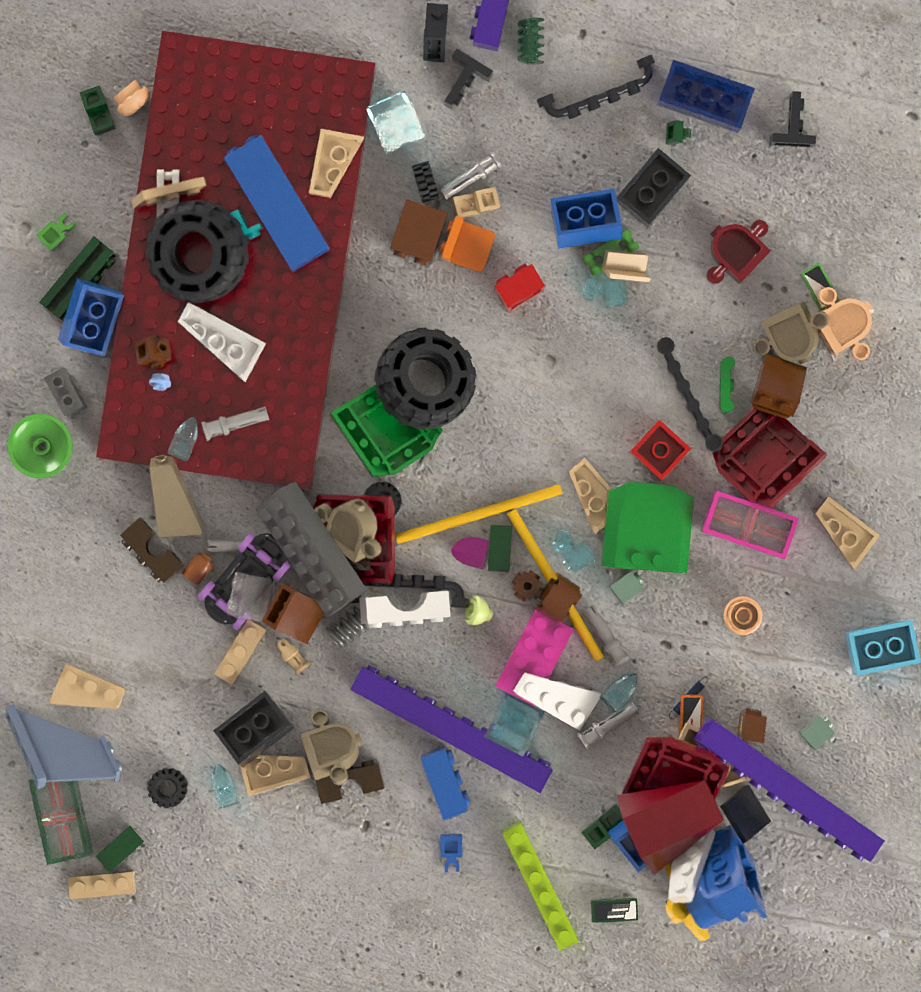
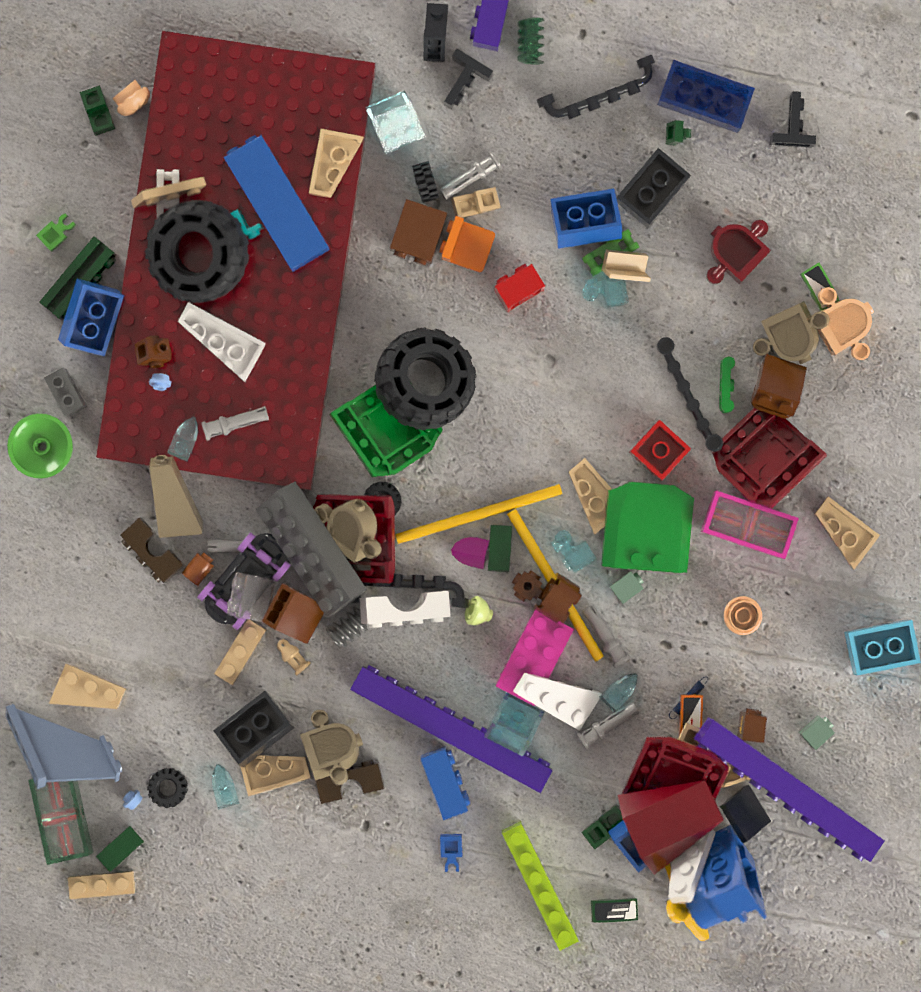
(132, 799): none -> light blue plate

